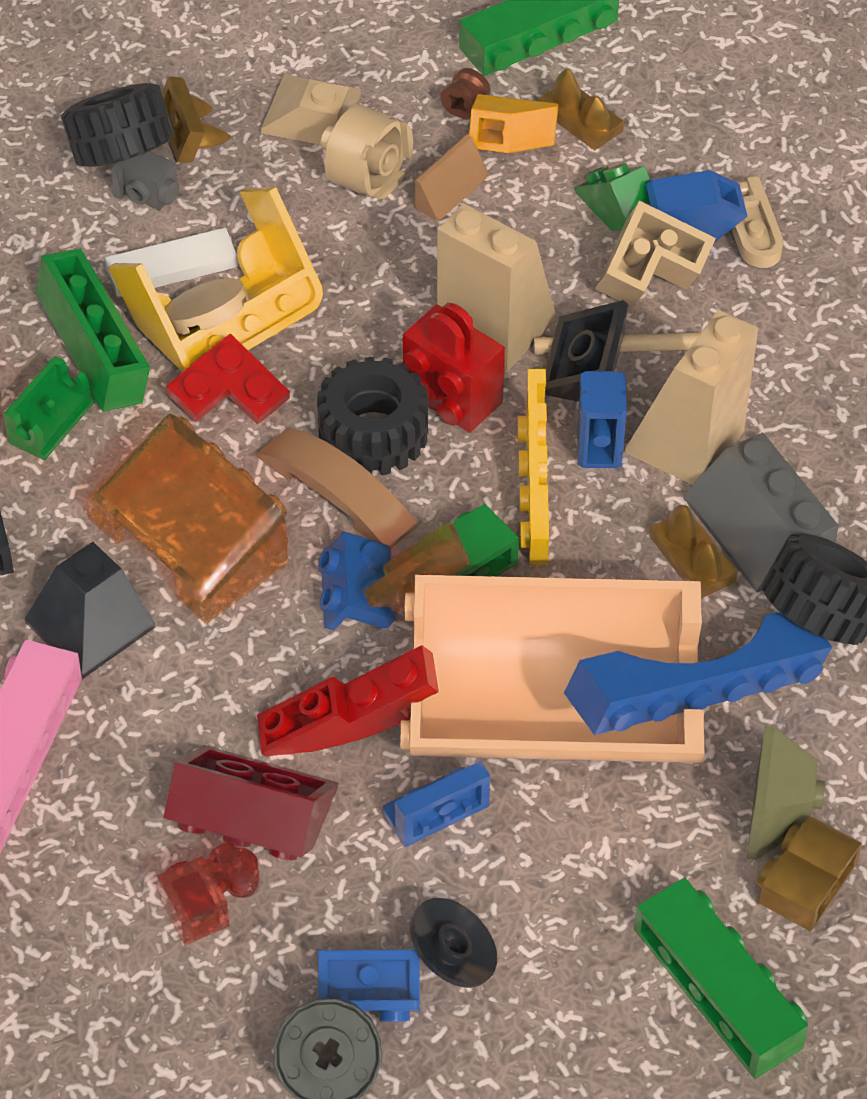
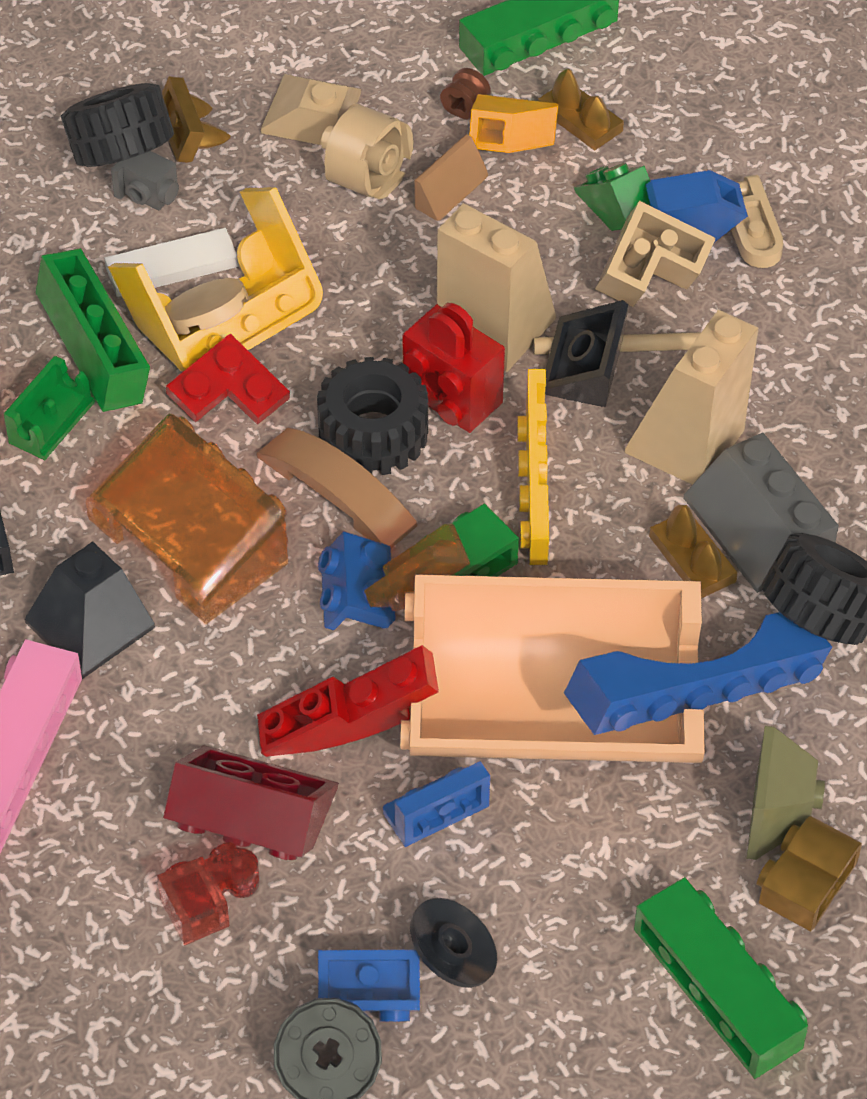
(601, 419): blue brick -> none

